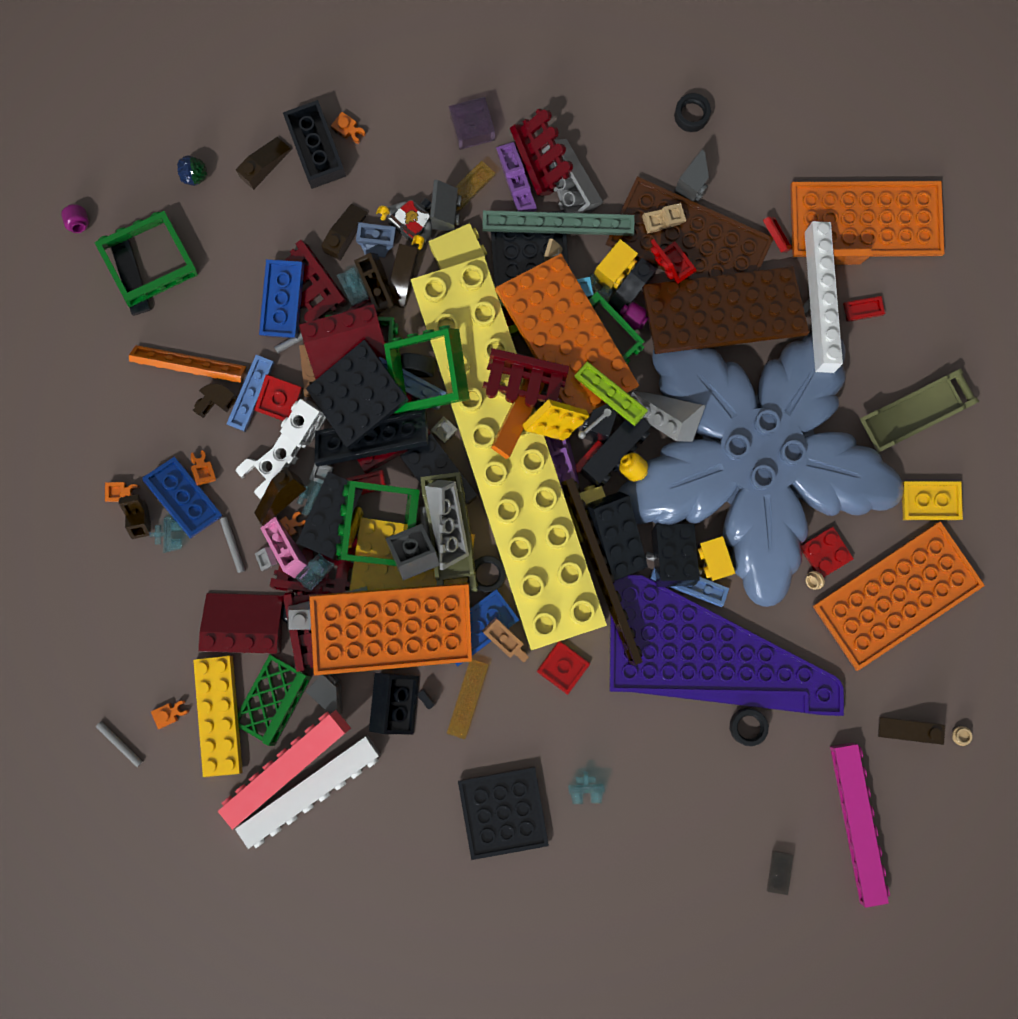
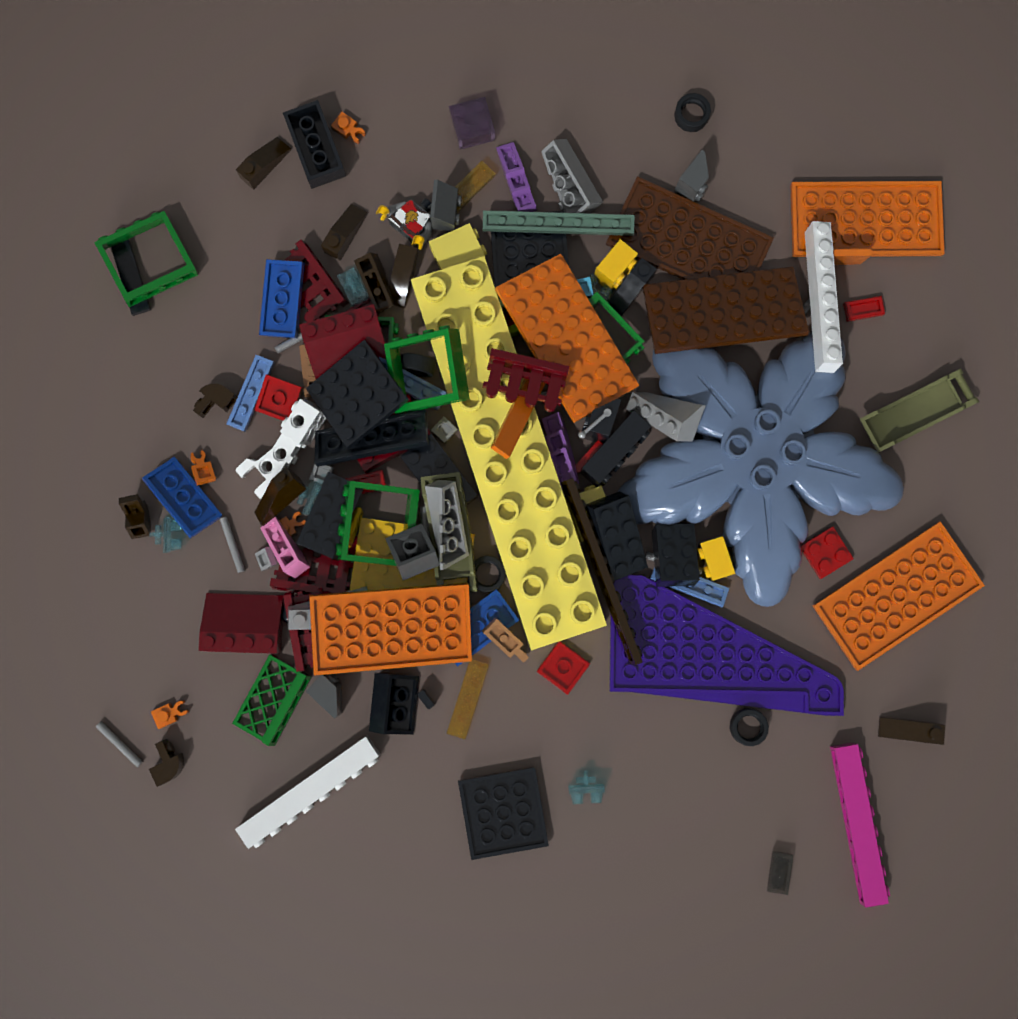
(75, 218): magenta head -> none
(116, 490): orange plate -> none
(171, 764): none -> dark brown brick
(187, 363): orange plate -> none
(191, 170): piece -> none
(217, 716): yellow plate -> none
(284, 769): coral brick -> none
(314, 572): clear light blue hips -> none
(375, 238): sand blue slope -> none
(532, 155): dark red fence -> none
(552, 250): tan slope -> none
(555, 420): yellow plate -> none
(611, 393): lime tile -> none
(633, 467): yellow head -> none
(634, 315): magenta head -> none
(664, 218): tan slope -> none
(673, 260): red bracket -> none
(777, 234): red tile -> none
(815, 580): tan plate -> none
(932, 500): yellow plate -> none
(962, 735): tan plate -> none

